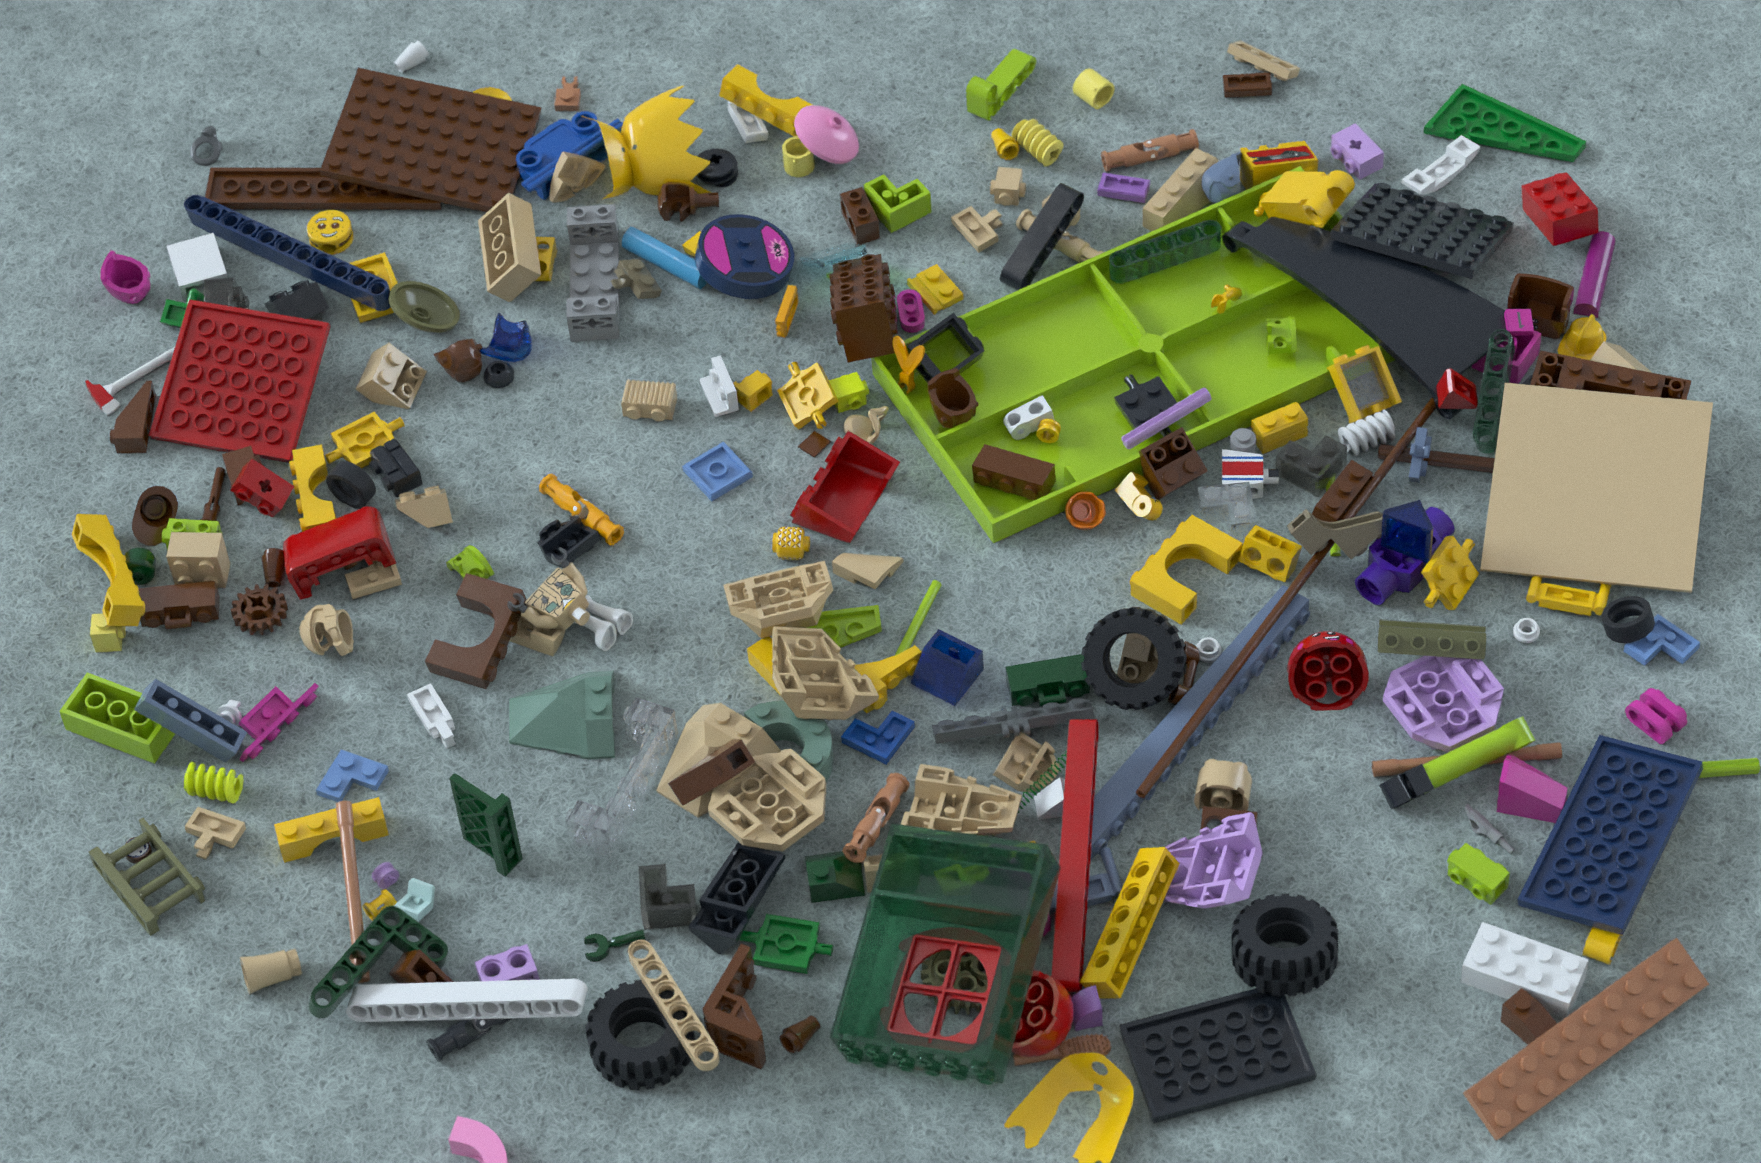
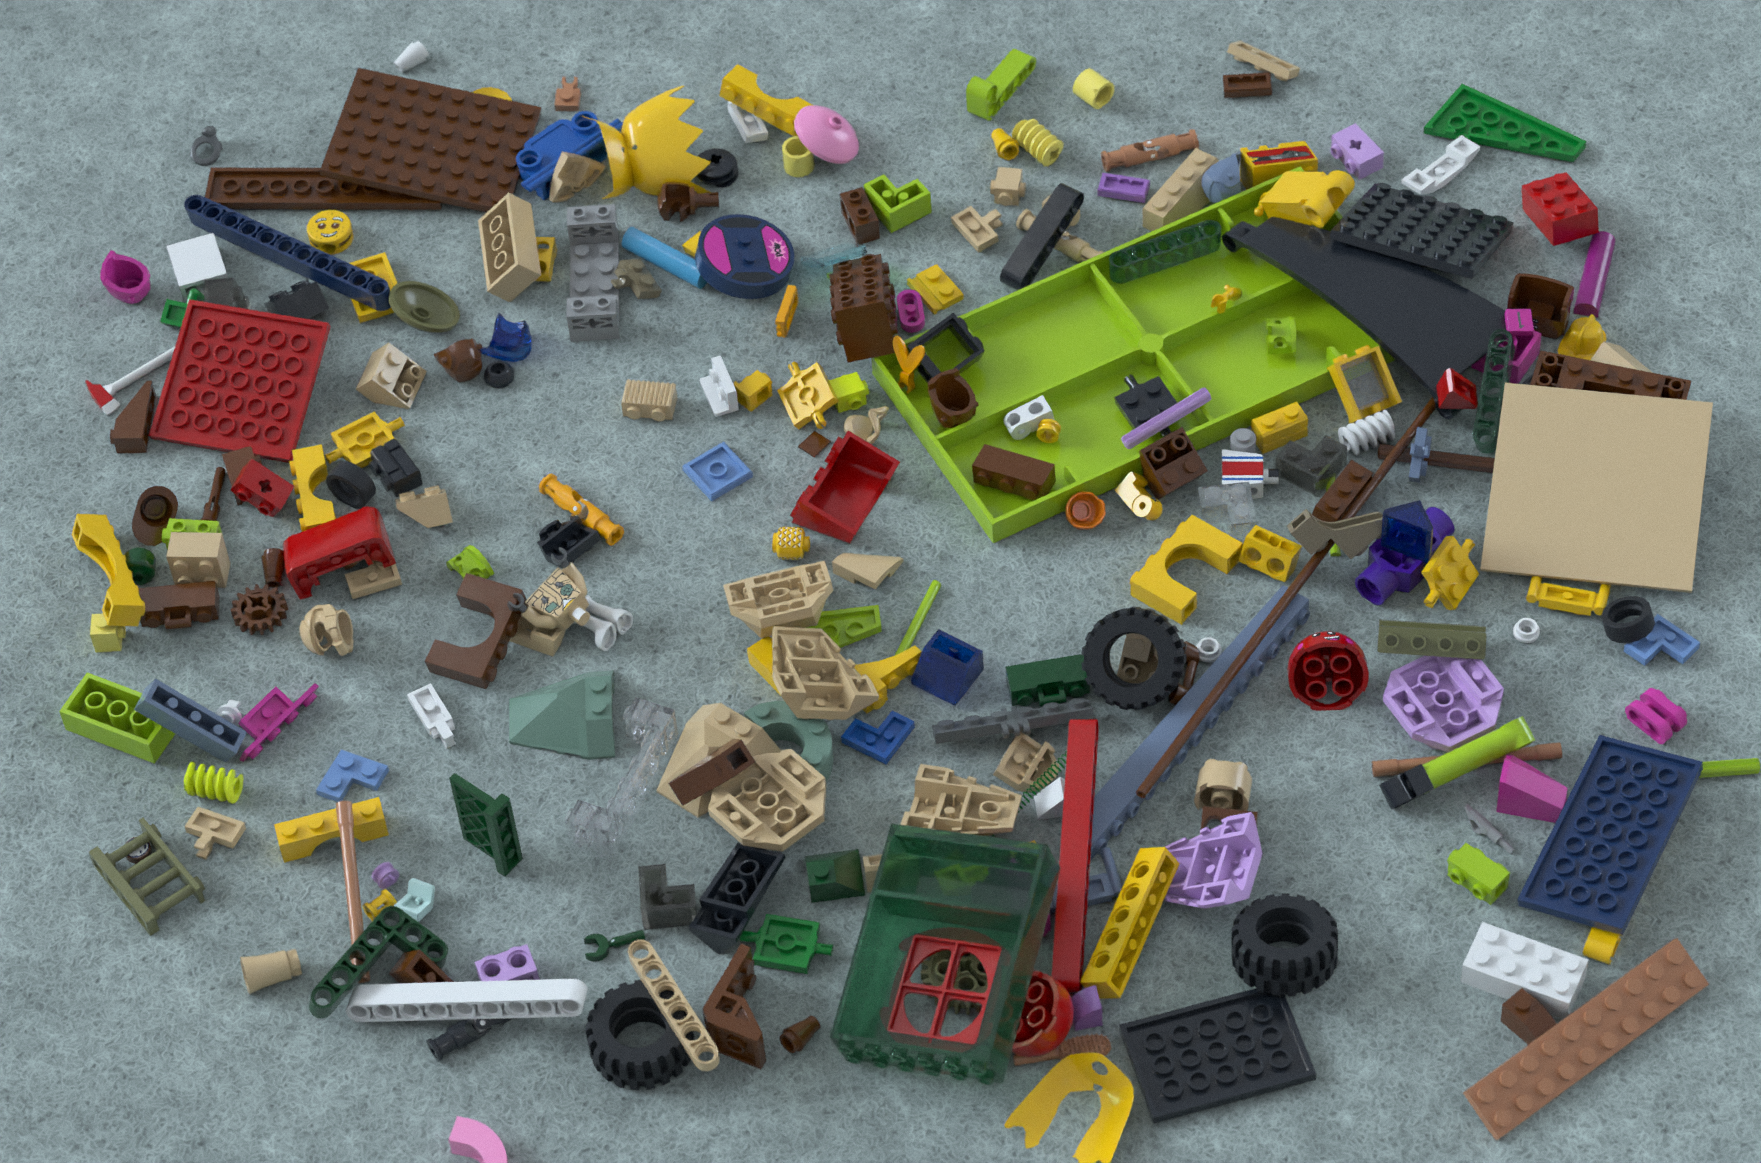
(875, 817): nougat piece -> none

